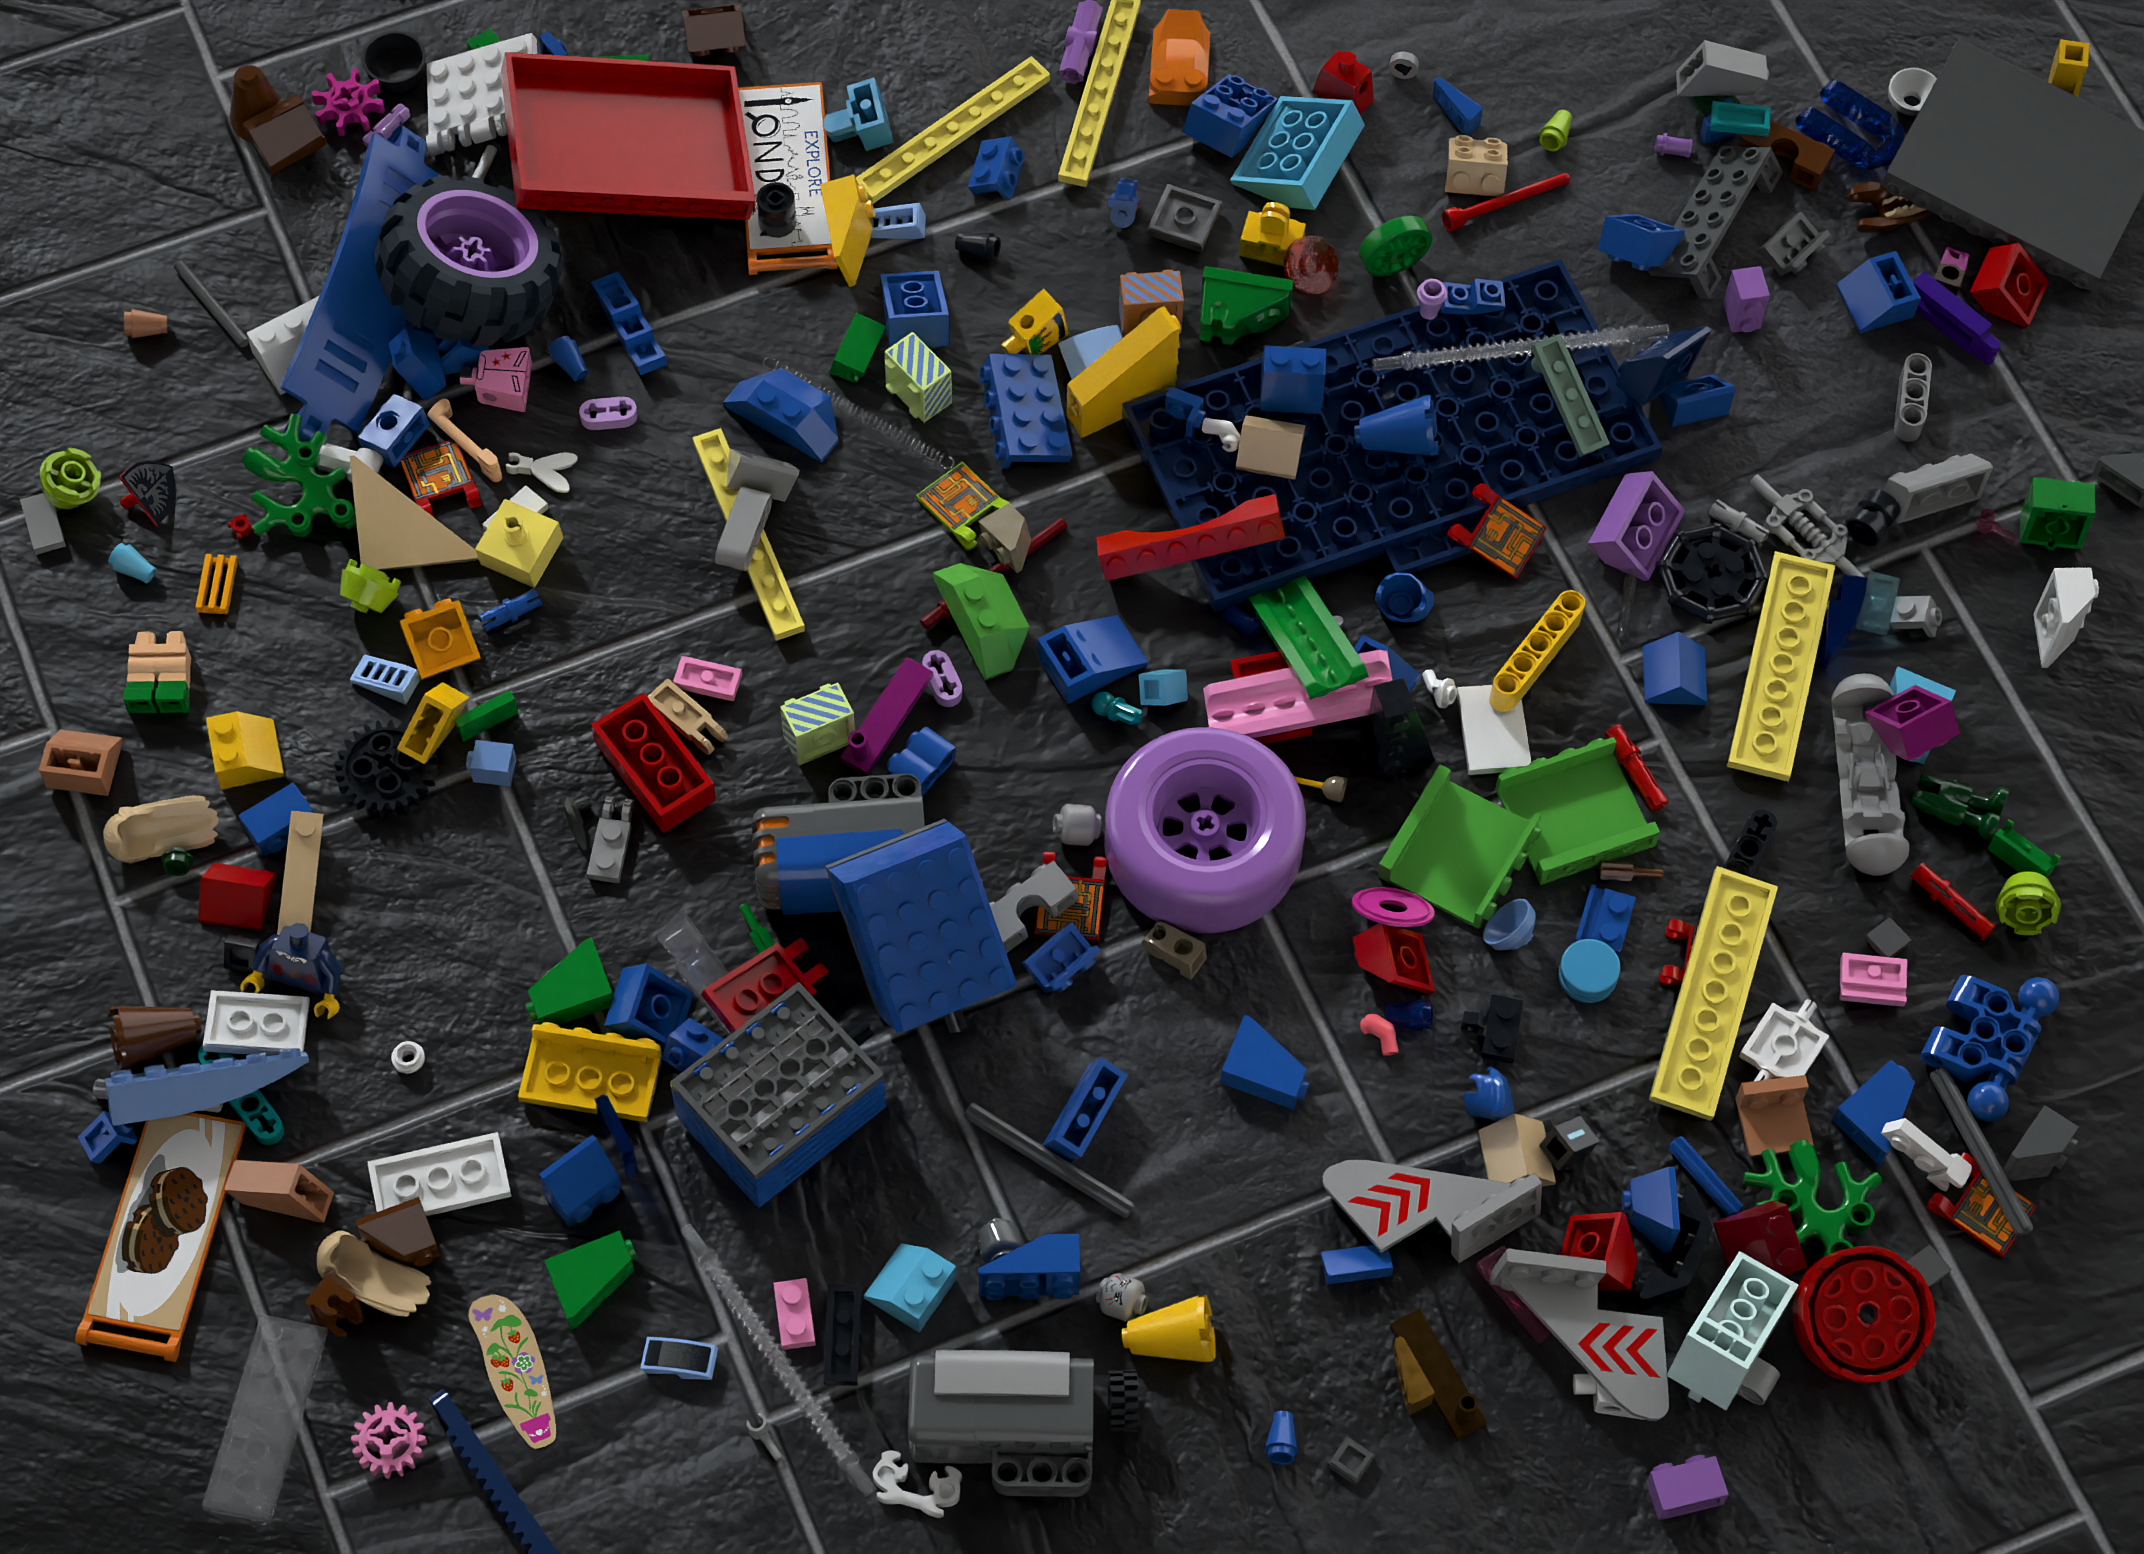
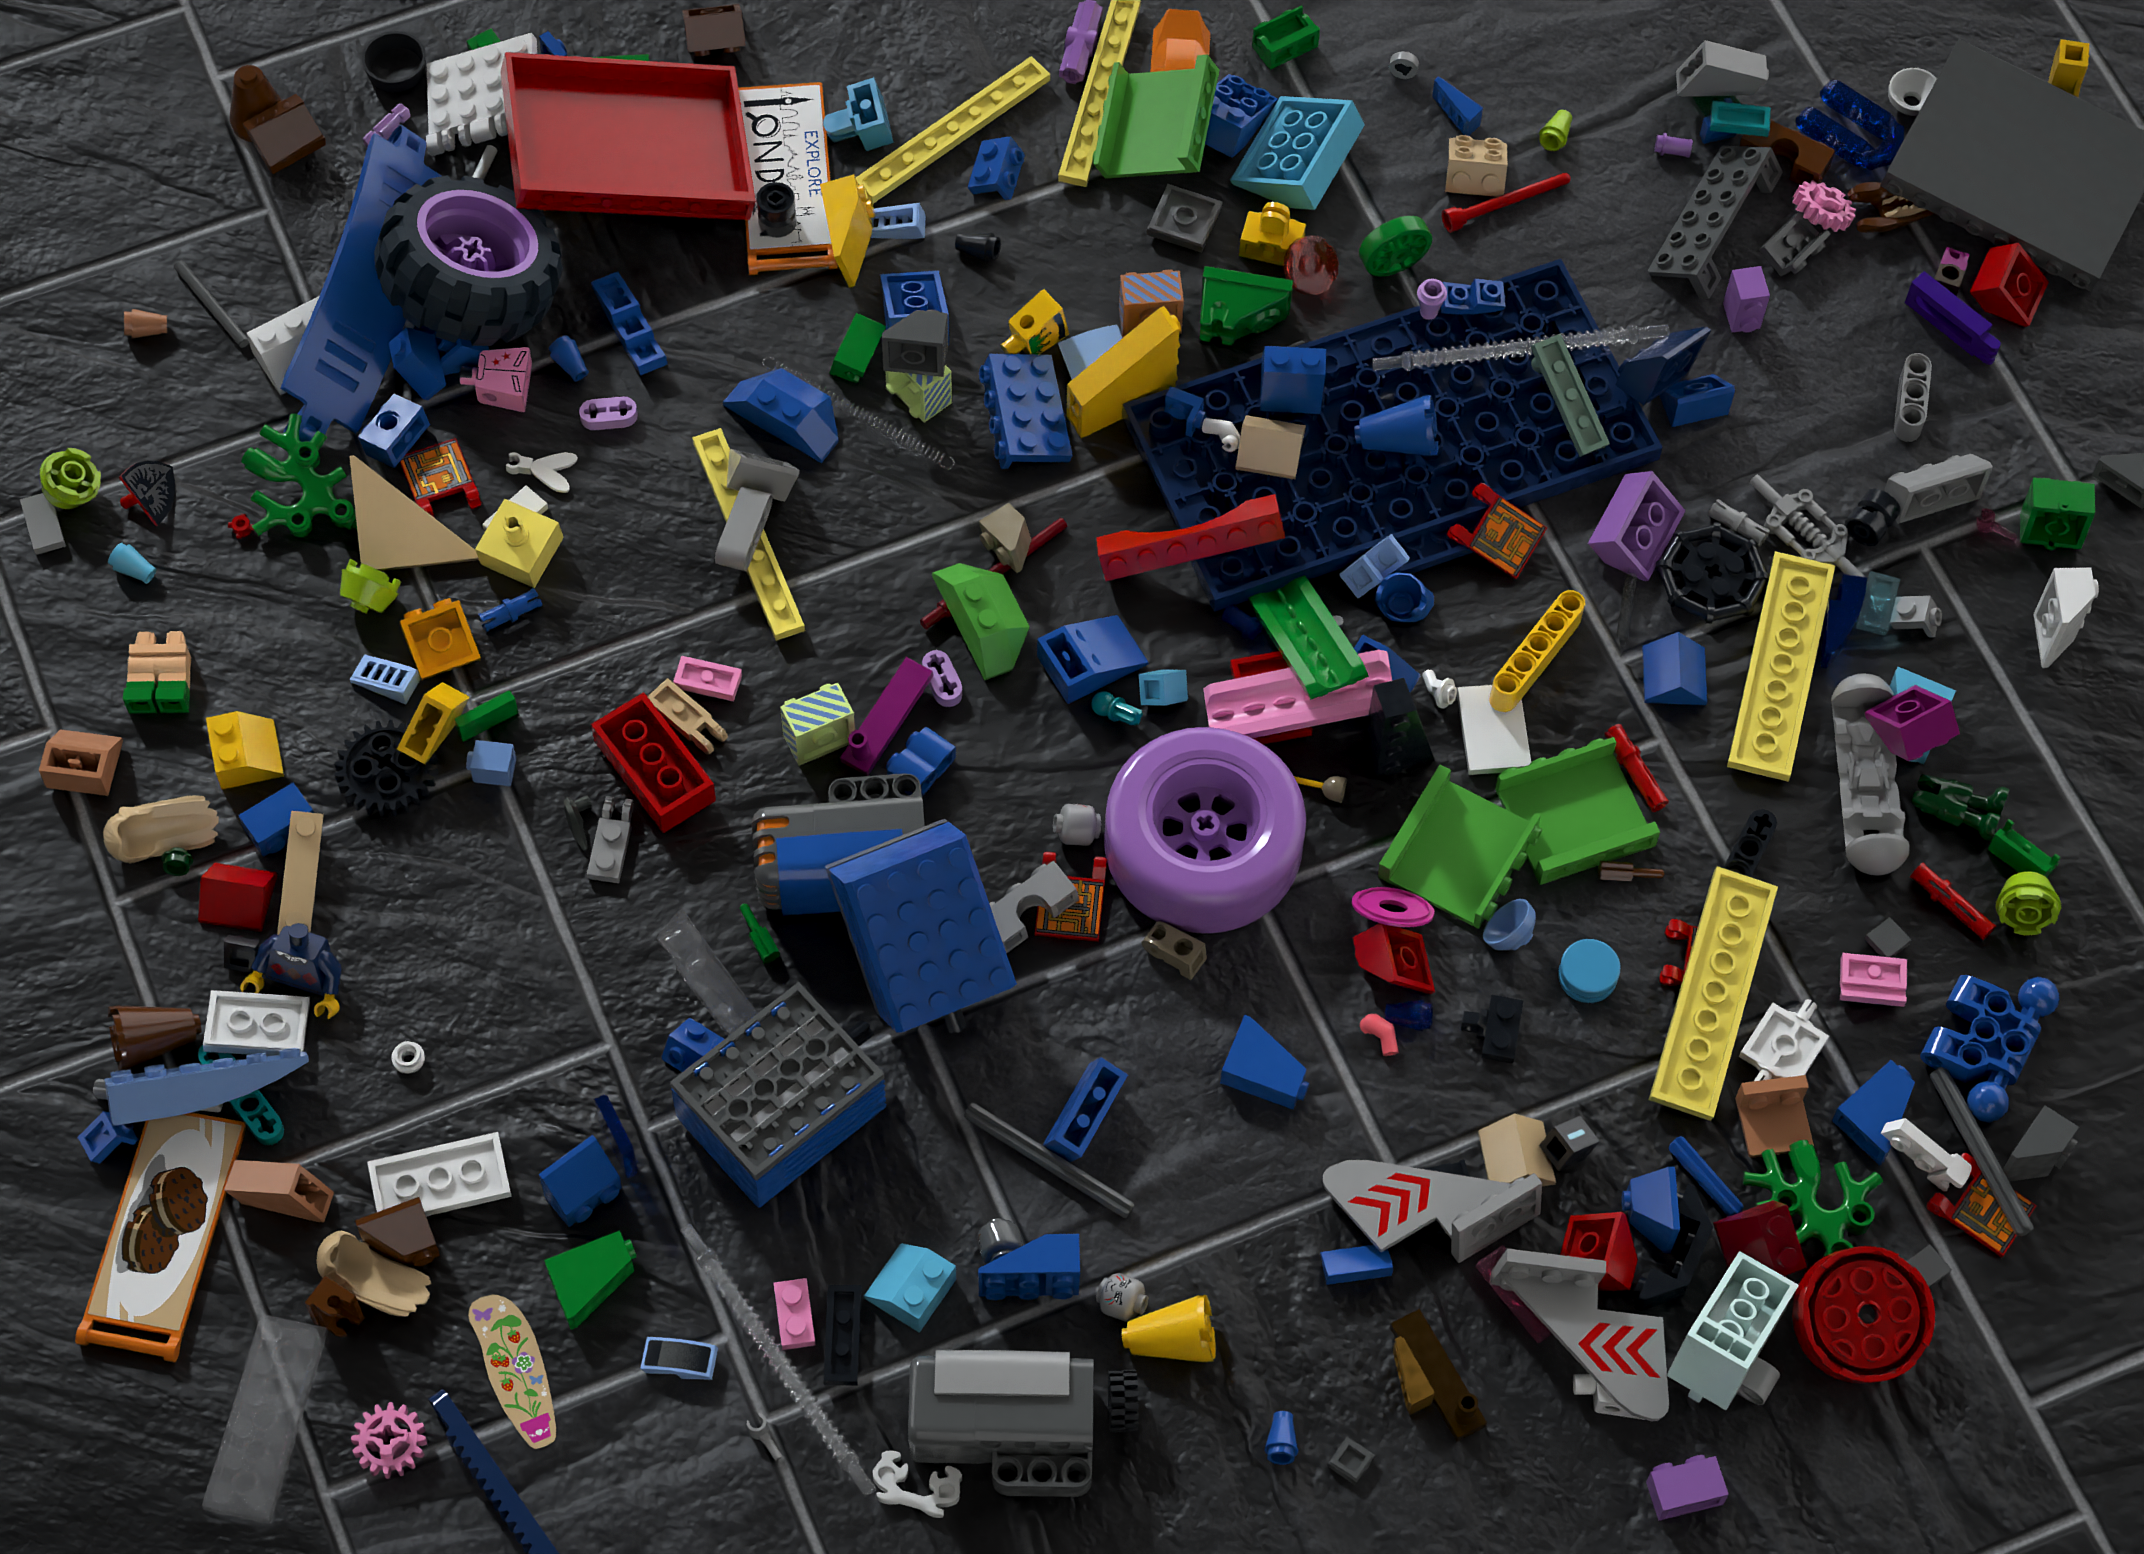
(219, 562): light orange tile -> none
(334, 456): white piece -> none
(348, 102): dark pink gear -> none
(488, 461): light nougat hinge -> none
(571, 988): green slope -> none
(577, 1066): yellow bracket -> none
(647, 1005): blue slope -> none
(760, 982): red tile -> none
(917, 344): none -> dark grey slope
(960, 500): flag -> none
(1060, 959): blue bracket -> none
(1124, 203): blue hips -> none
(1155, 121): none -> bright green panel
(1285, 37): none -> green hinge
(1345, 80): red torso -> none
(1374, 566): none -> light blue slope
(1492, 1099): blue hair -> none
(1606, 917): blue plate -> none
(1638, 240): blue slope -> none
(1824, 206): none -> bright pink gear
(1879, 293): blue slope -> none

